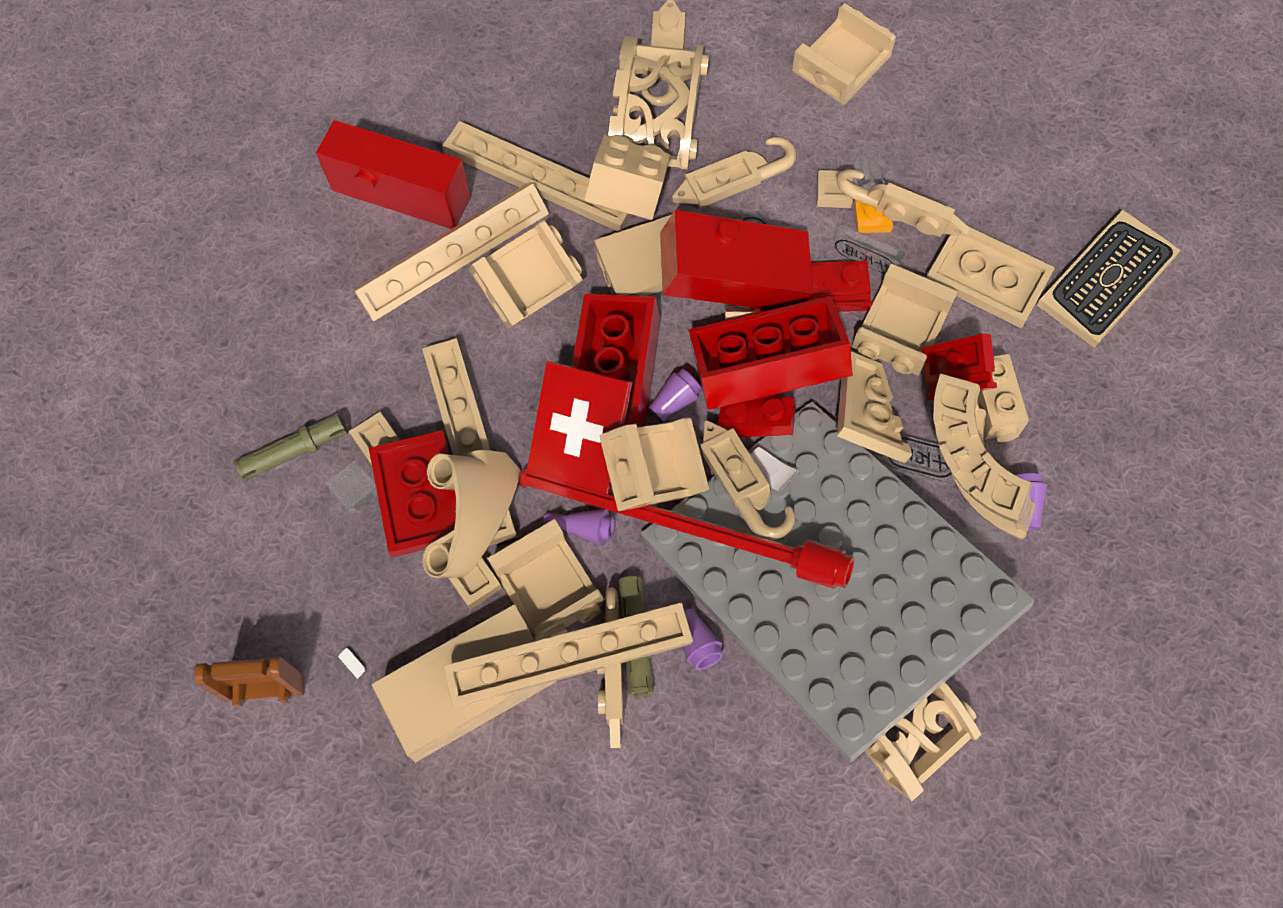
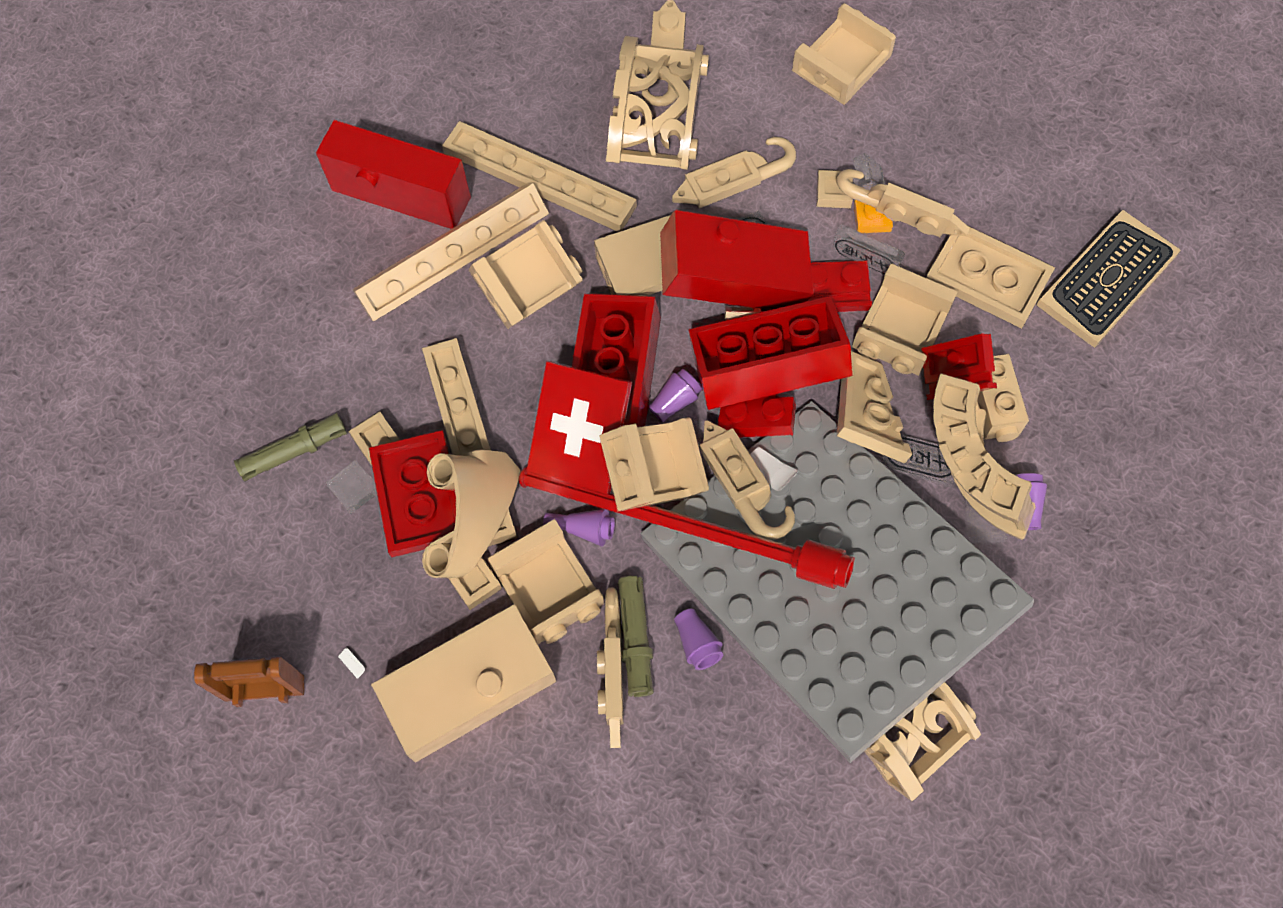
(567, 655): tan plate -> none
(627, 176): tan brick -> none

